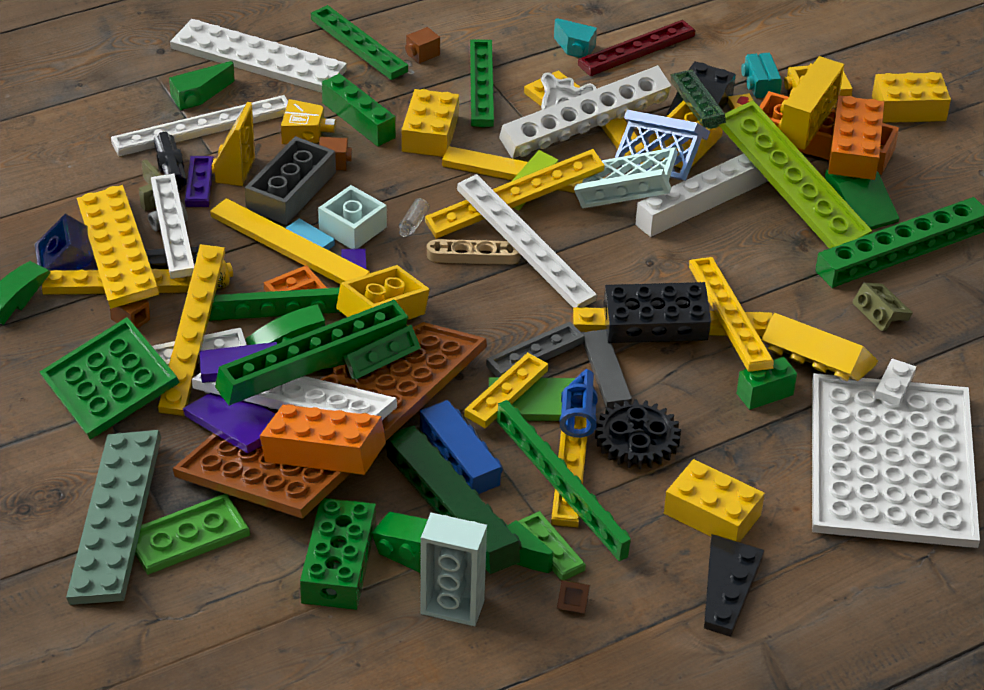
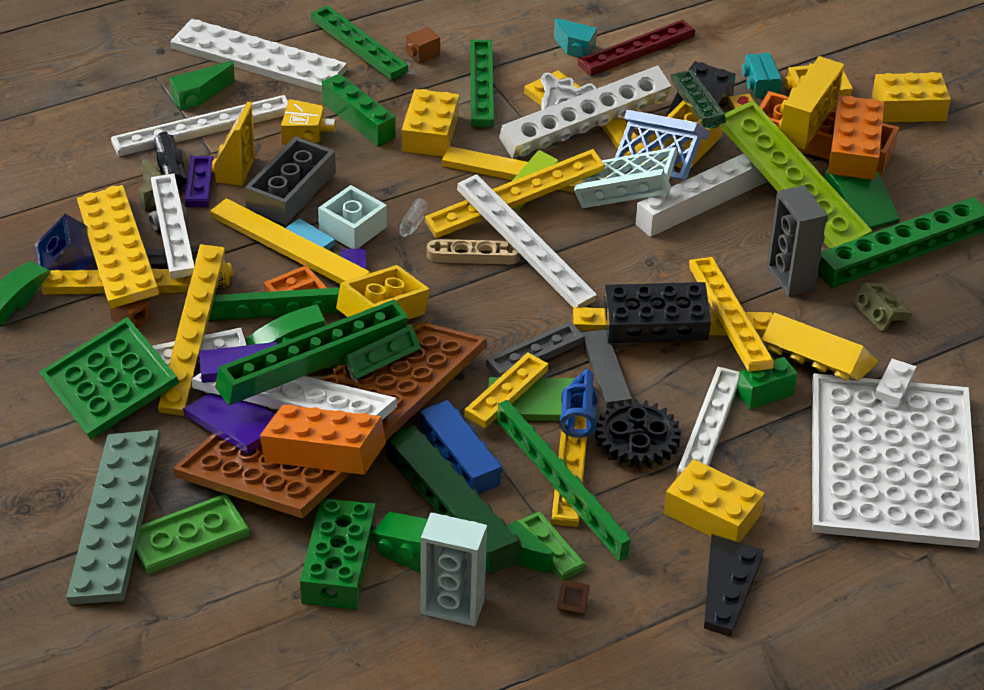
(342, 151): dark orange brick -> none
(711, 418): none -> white tile
(796, 240): none -> dark grey brick

